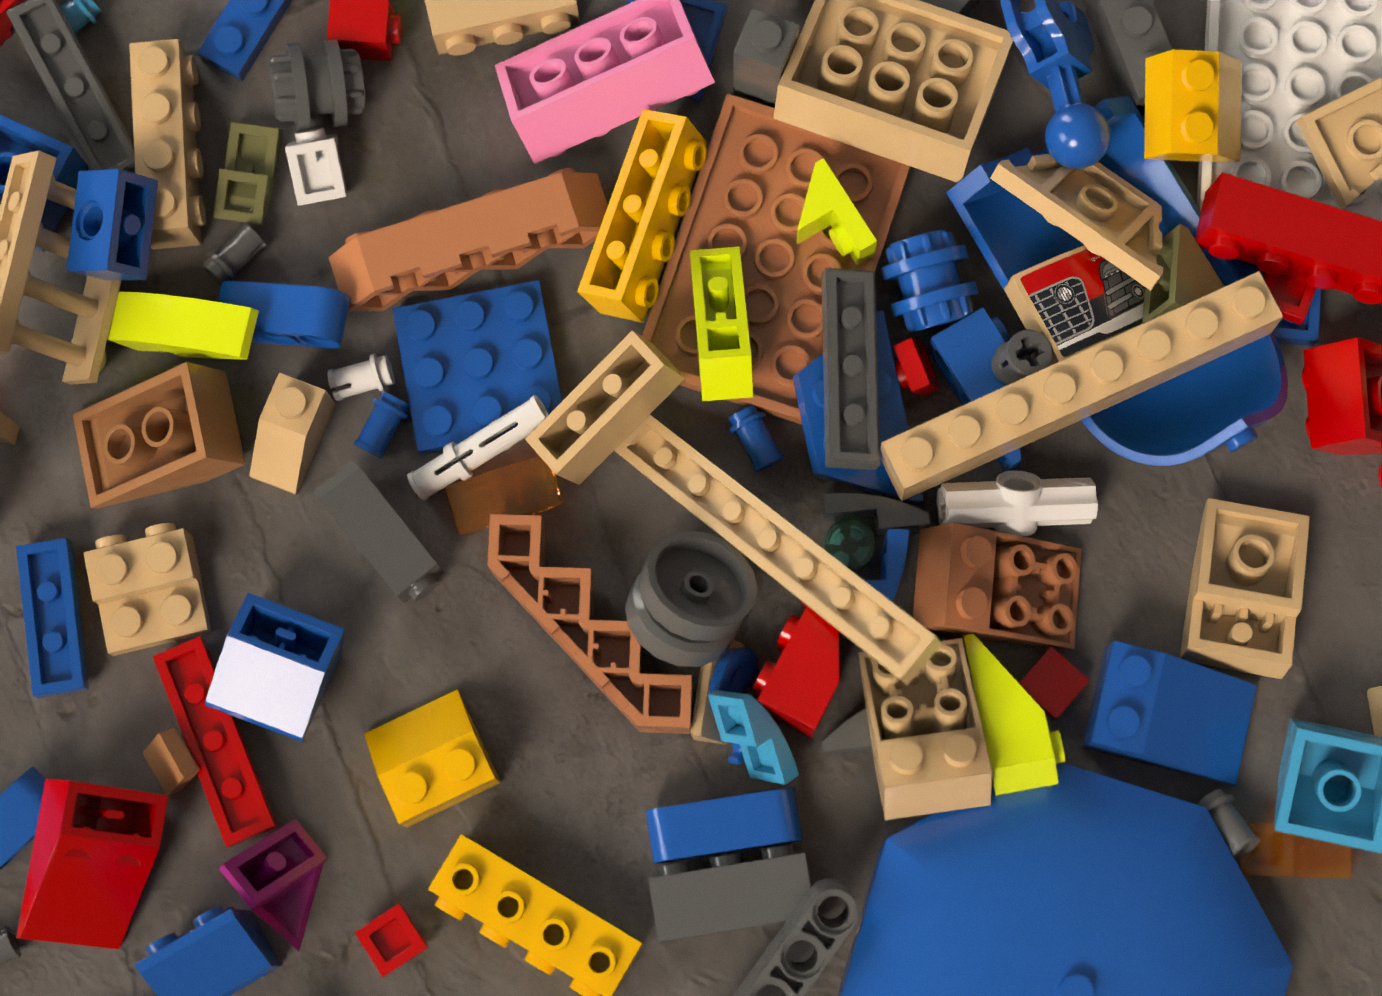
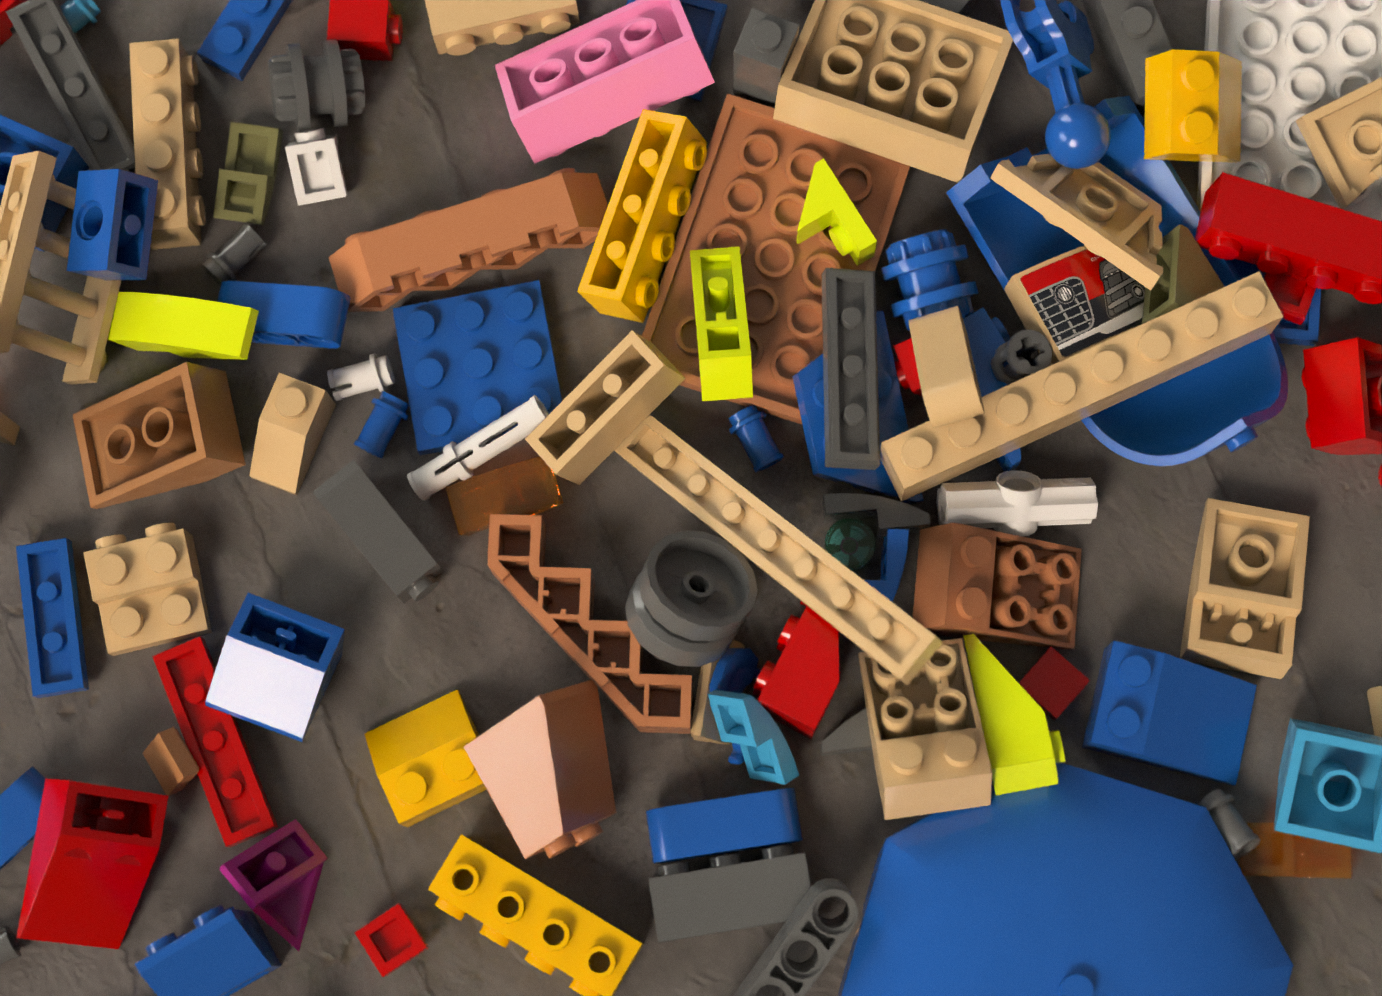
(549, 770): none -> slope
(945, 367): none -> tan beam

